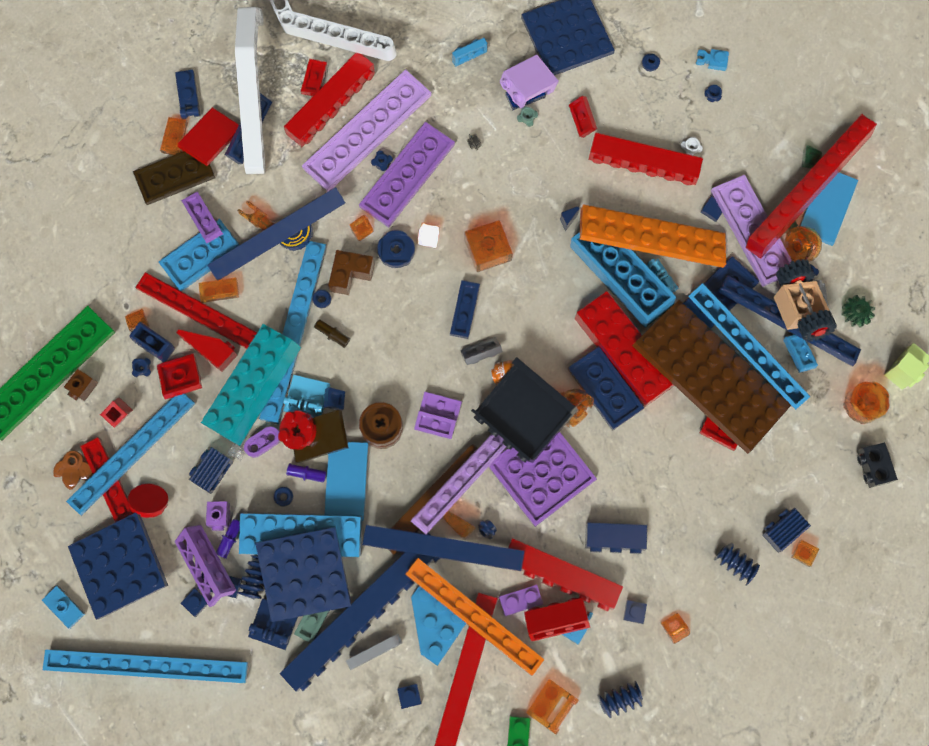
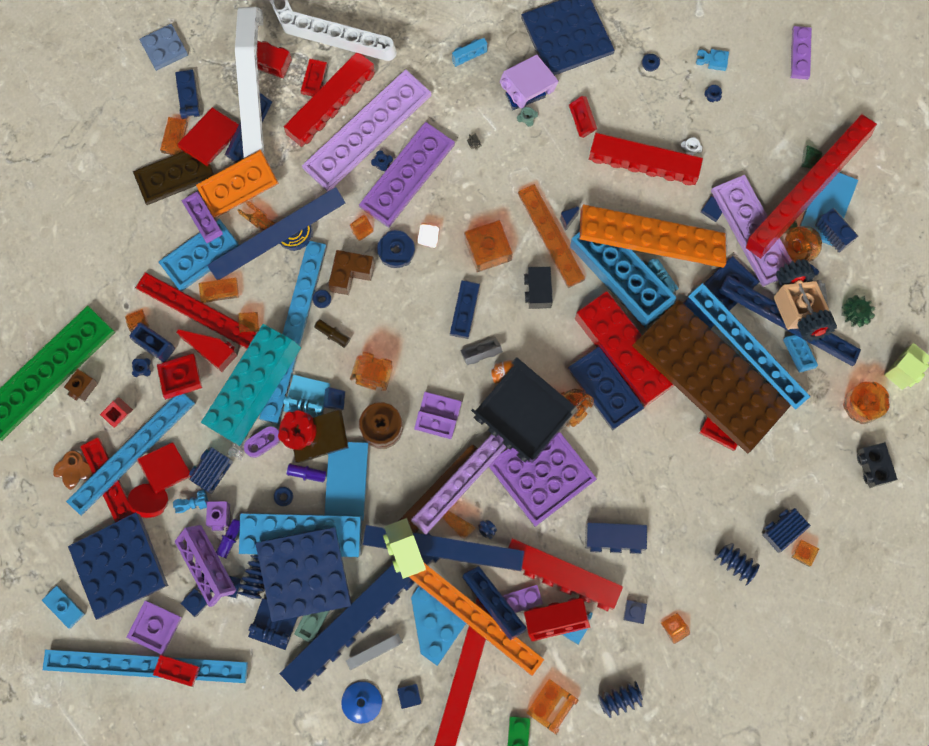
(154, 627): none -> medium lavender plate
(163, 47): none -> sand blue plate
(164, 467): none -> red tile
(176, 670): none -> red plate
(183, 505): none -> dark azure piece
(237, 184): none -> orange tile
(248, 322): none -> clear orange slope
(272, 59): none -> red brick
(372, 372): none -> clear orange brick
(372, 700): none -> blue dish
(402, 544): none -> yellowish green brick
(494, 603): none -> dark blue tile
(539, 287): none -> black brick
(551, 236): none -> clear orange tile
(801, 52): none -> medium lavender plate
(836, 230): none -> dark blue brick

